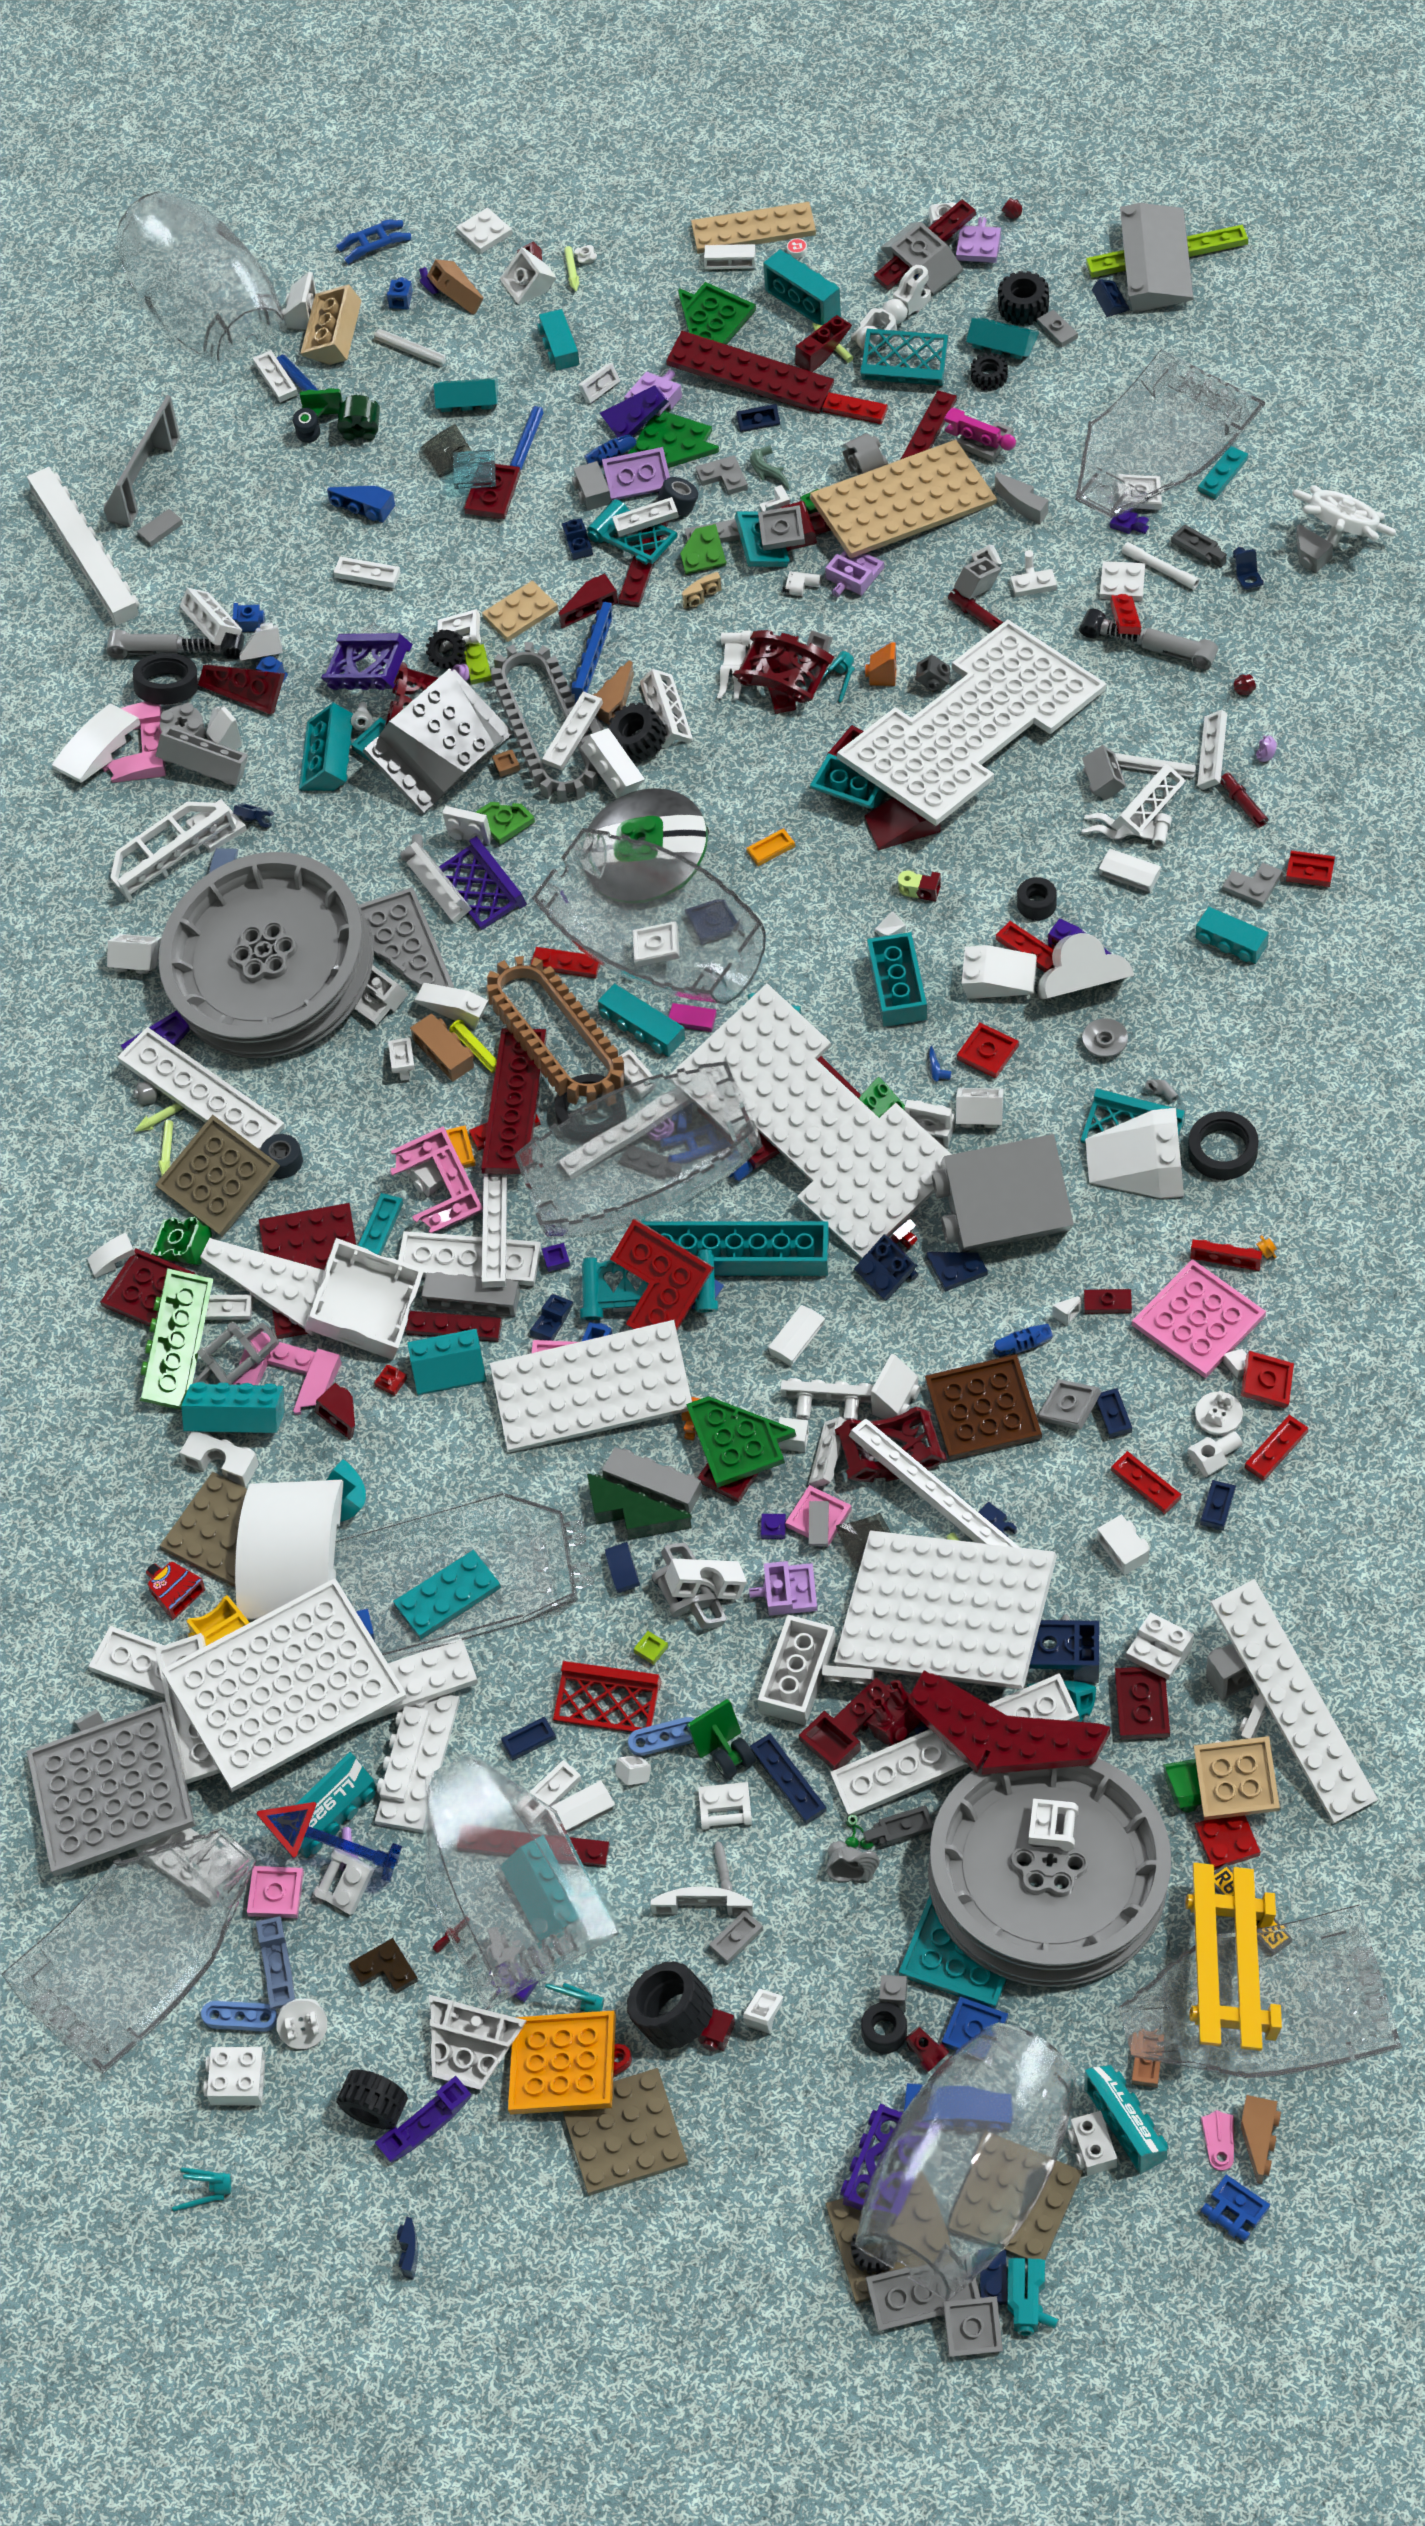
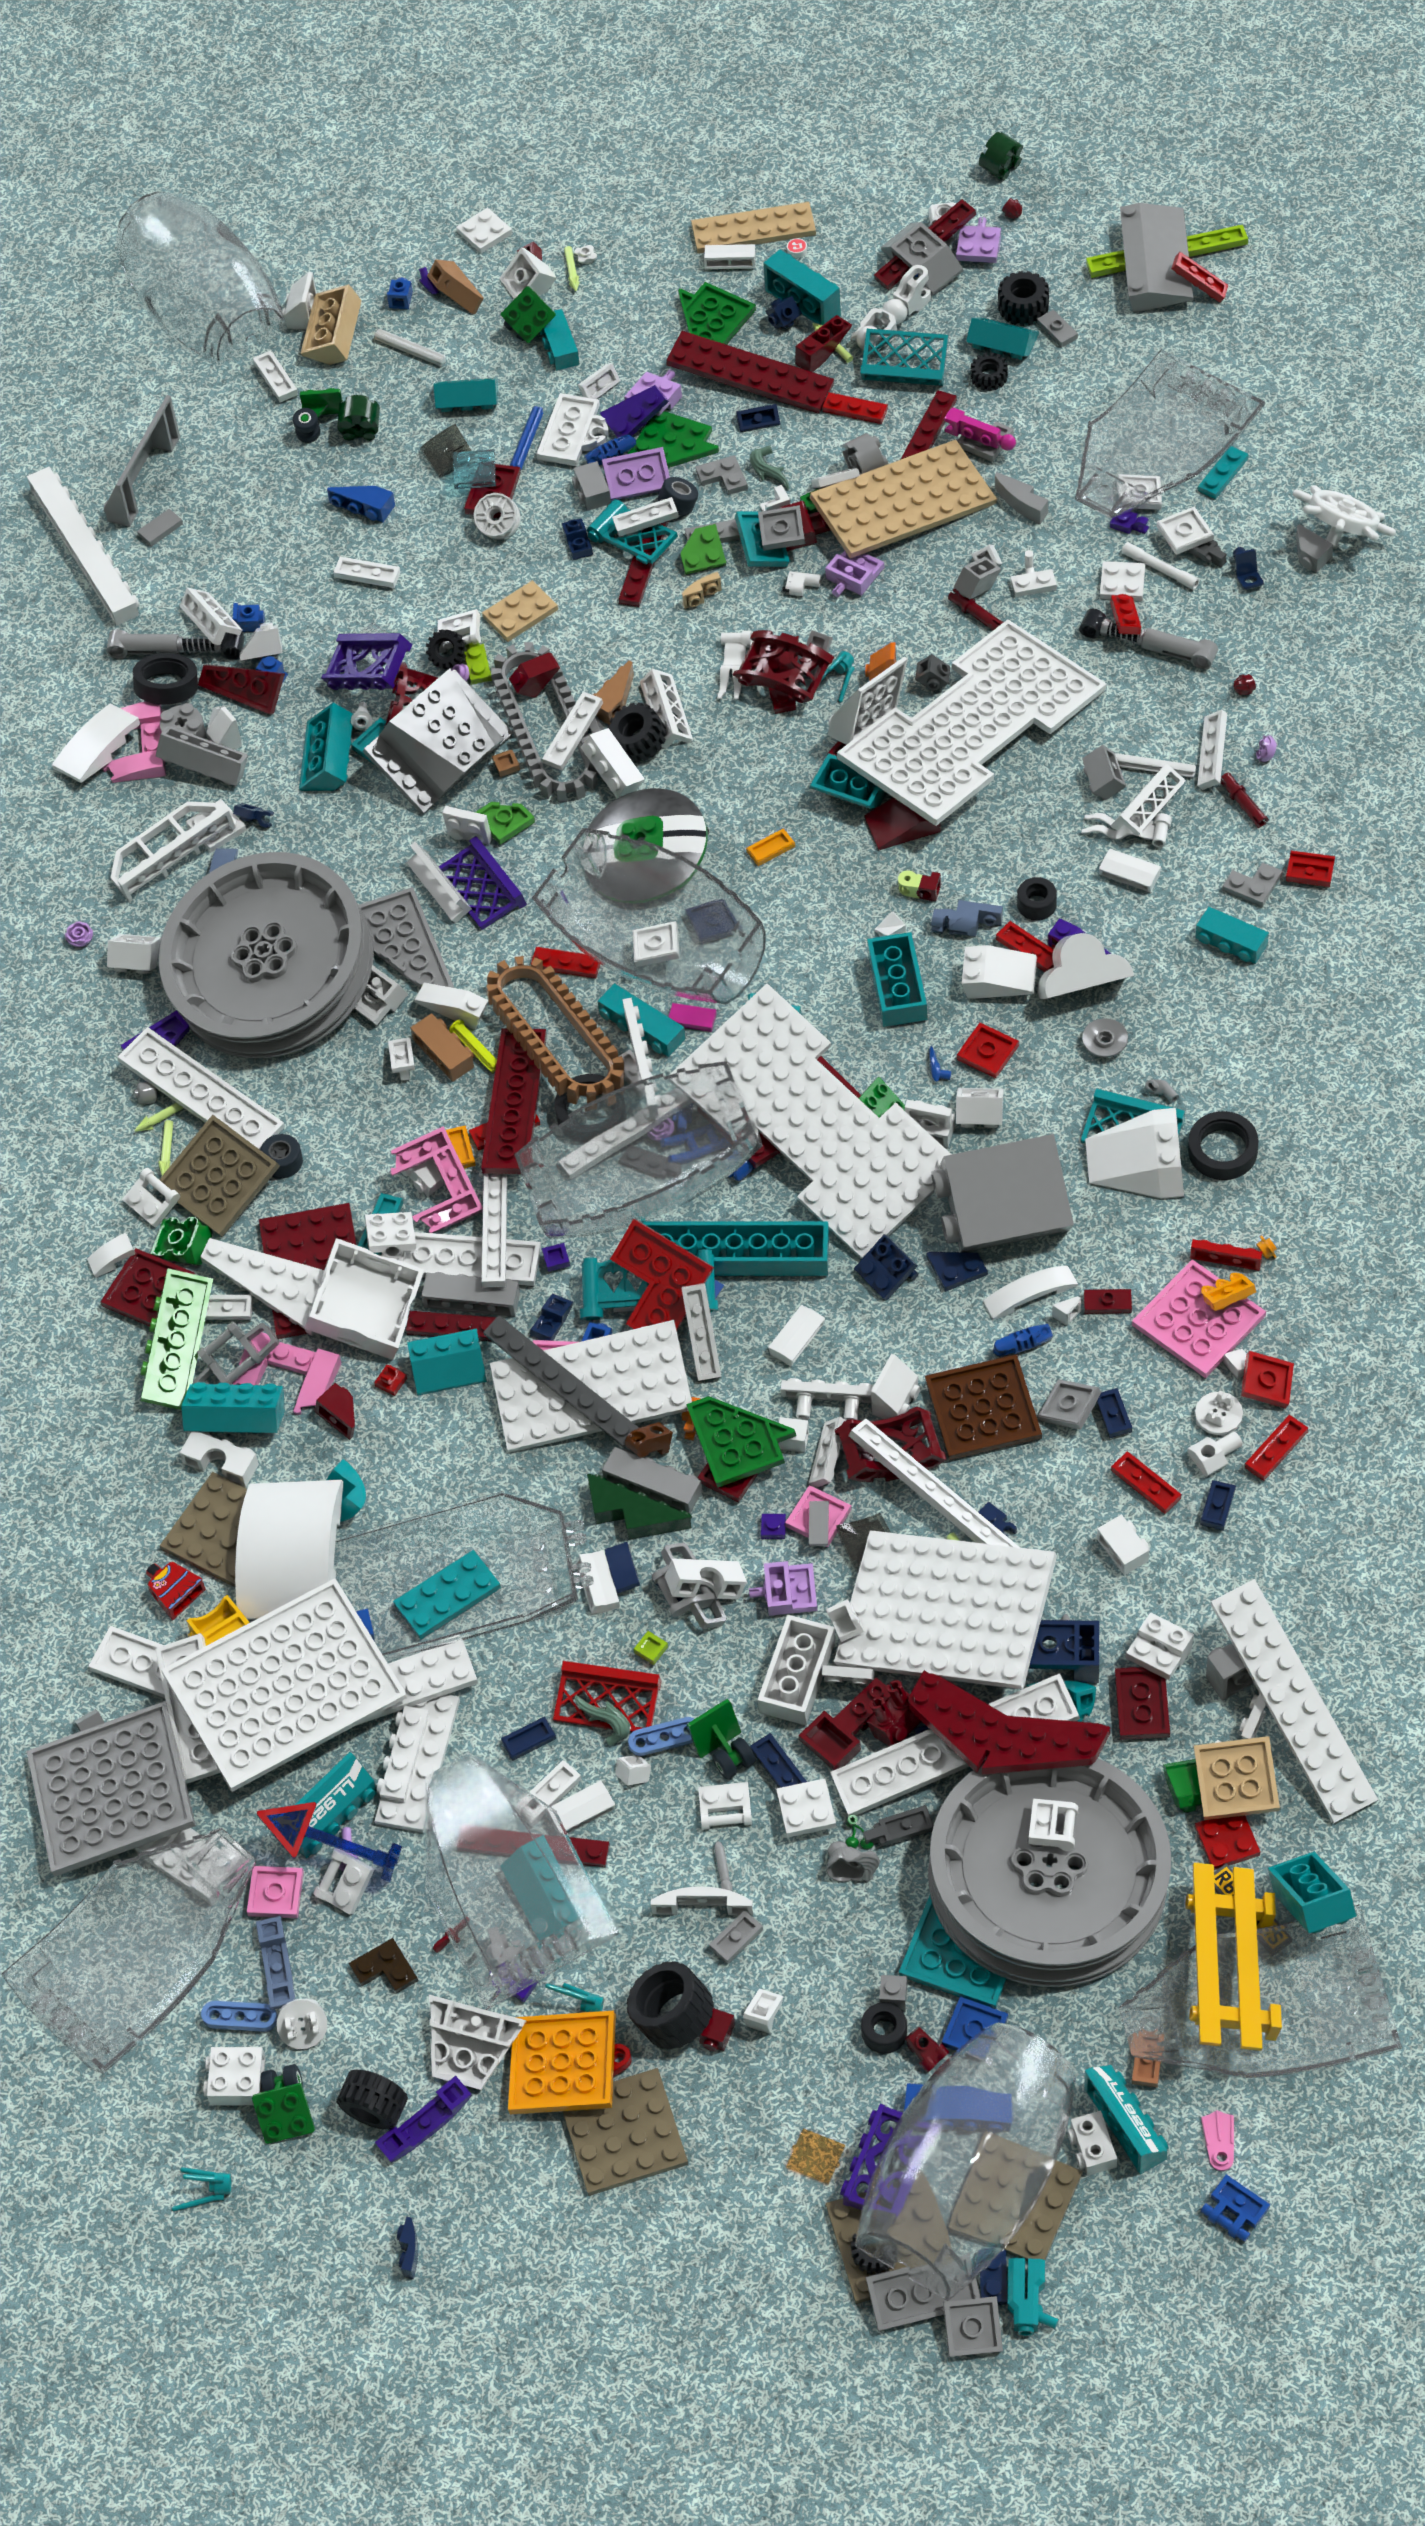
(79, 934): none -> lavender plate
(147, 1204): none -> white plate
(282, 2105): none -> green plate
(295, 374): blue axle -> none
(368, 247): blue piece -> none
(390, 1233): none -> white plate
(408, 853): light grey arm -> none
(486, 510): none -> white wheel
(527, 315): none -> green plate
(534, 675): none -> dark red slope
(560, 1380): none -> dark grey plate
(572, 430): none -> white plate
(588, 600): dark red slope -> none
(593, 650): blue plate -> none
(602, 1593): none -> white piece
(610, 1715): none -> sand green piece
(636, 1032): none -> white plate
(647, 1440): none -> reddish brown leg
(701, 1331): none -> white plate
(783, 312): none -> dark blue brick
(806, 1808): none -> white plate
(815, 2156): none -> clear orange piece
(835, 478): none -> white tile
(845, 1620): none -> white panel
(868, 704): none -> white slope
(904, 1234): tile -> none
(966, 918): none -> sand blue plate
(1001, 155): none -> dark green brick
(1029, 1288): none -> white slope
(1109, 297): dark blue slope -> none
(1185, 530): none -> white tile
(1199, 277): none -> red plate
(1228, 1291): none -> light orange plate
(1257, 2128): medium nougat slope -> none
(1312, 1892): none -> teal brick

